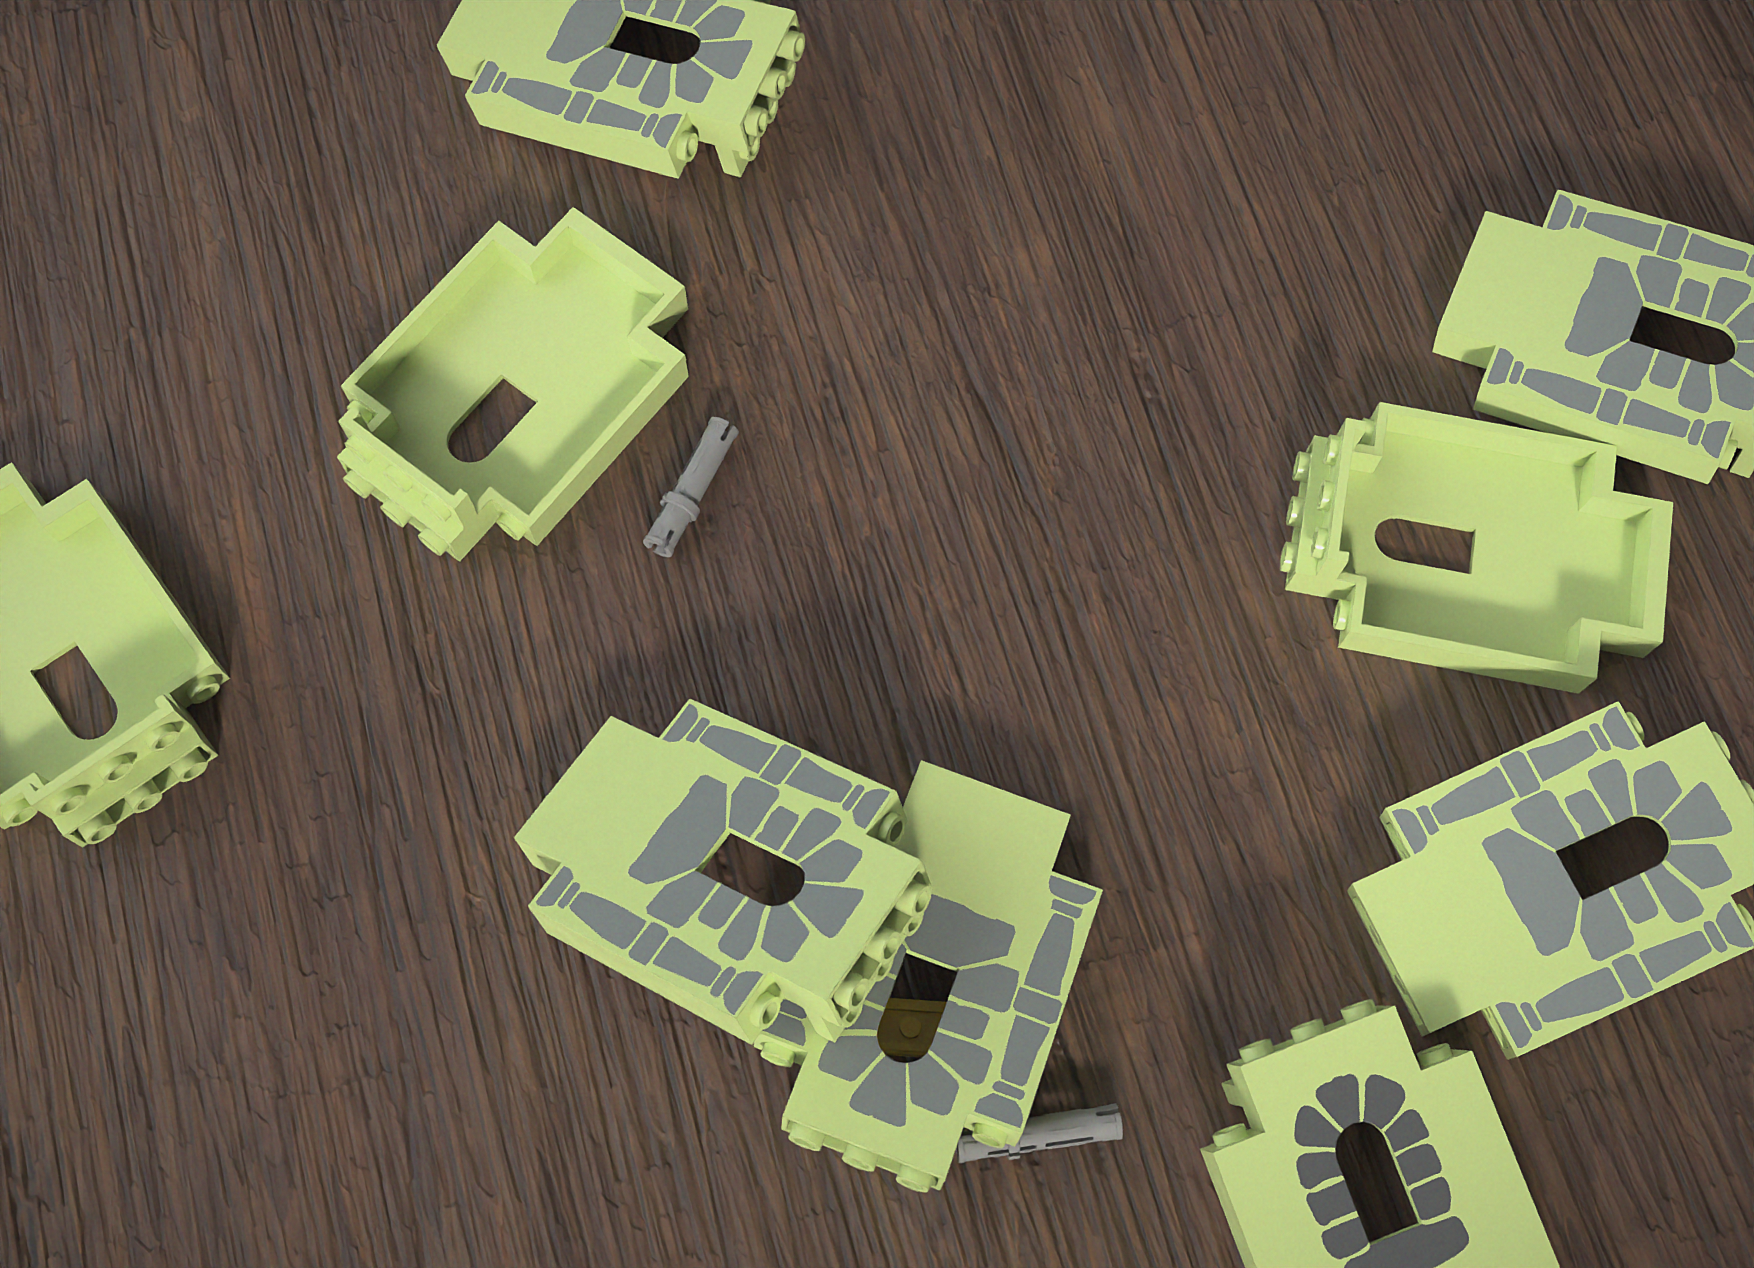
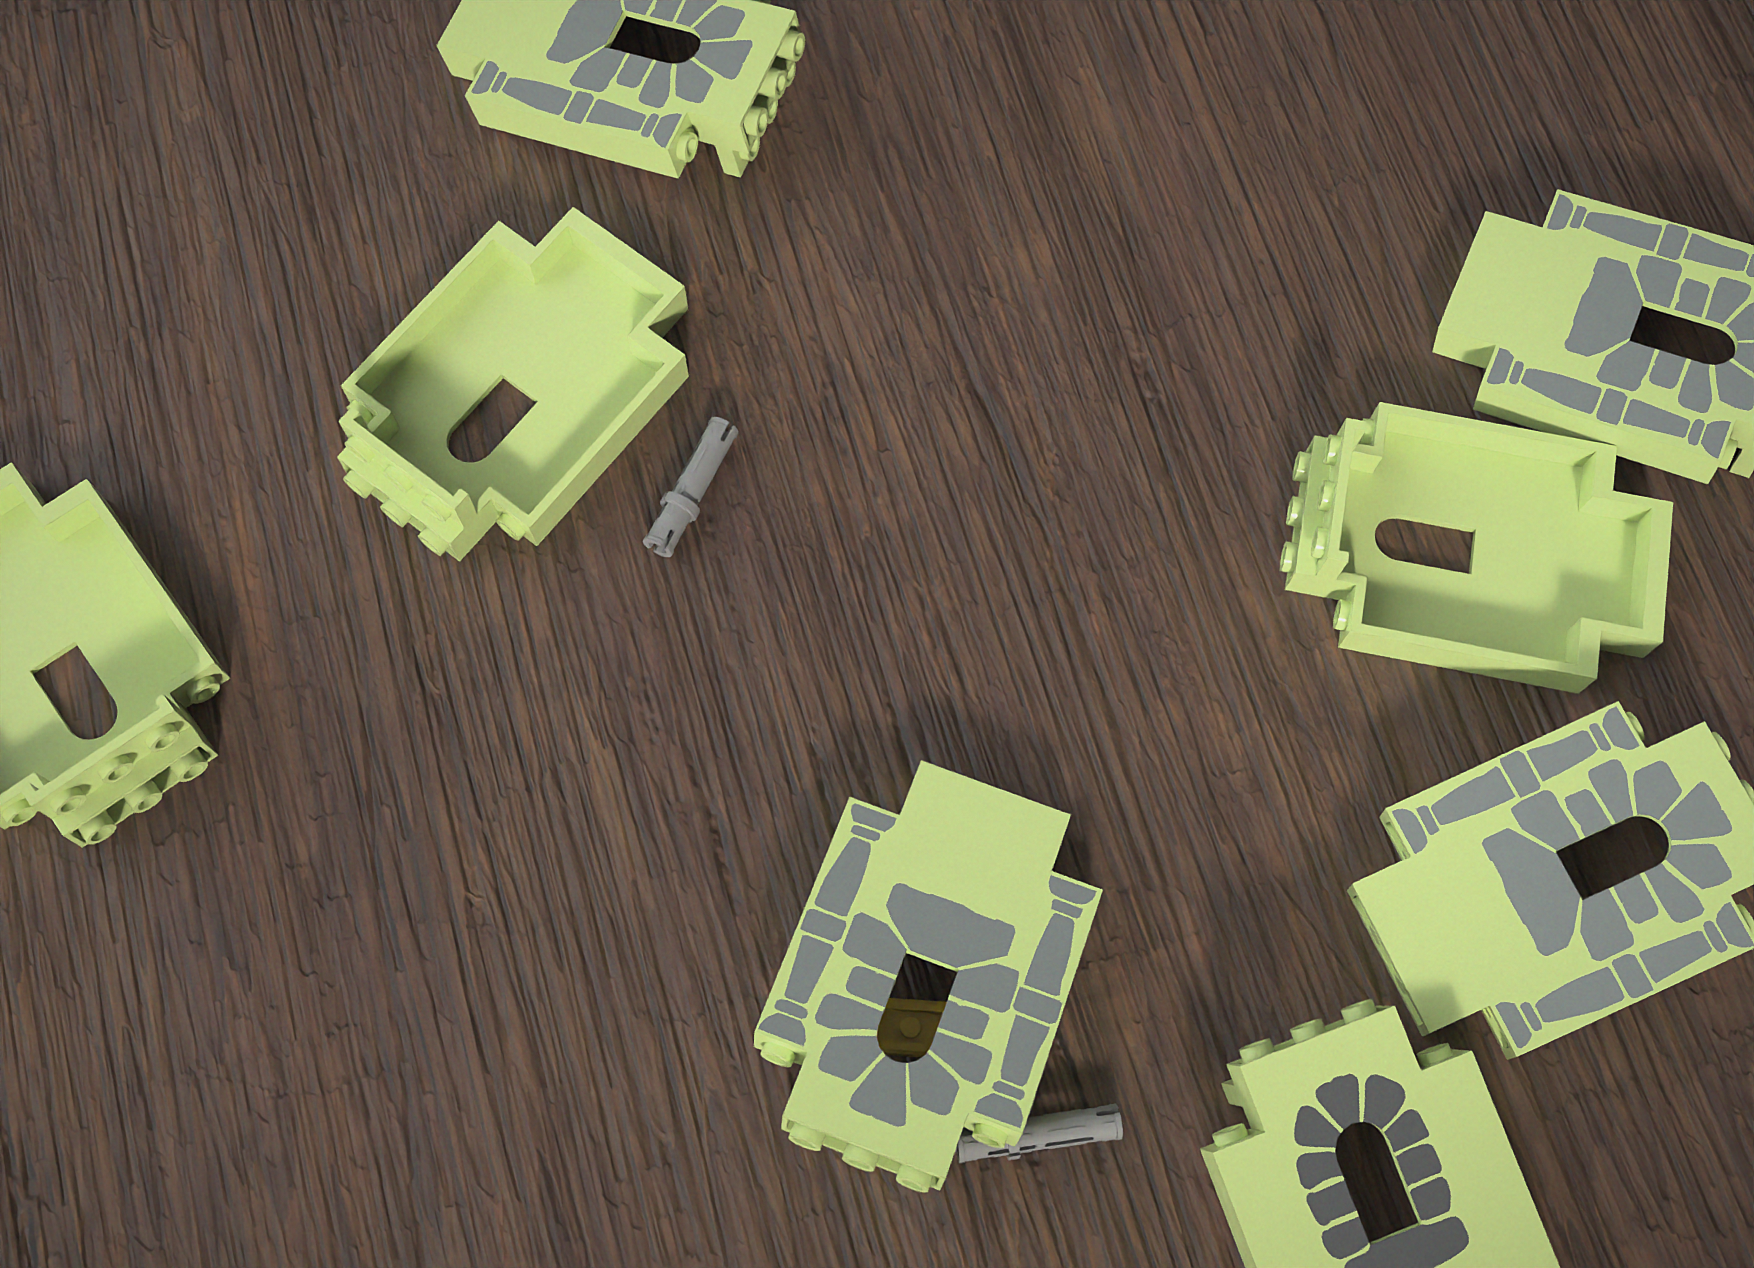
(649, 814): yellowish green panel -> none

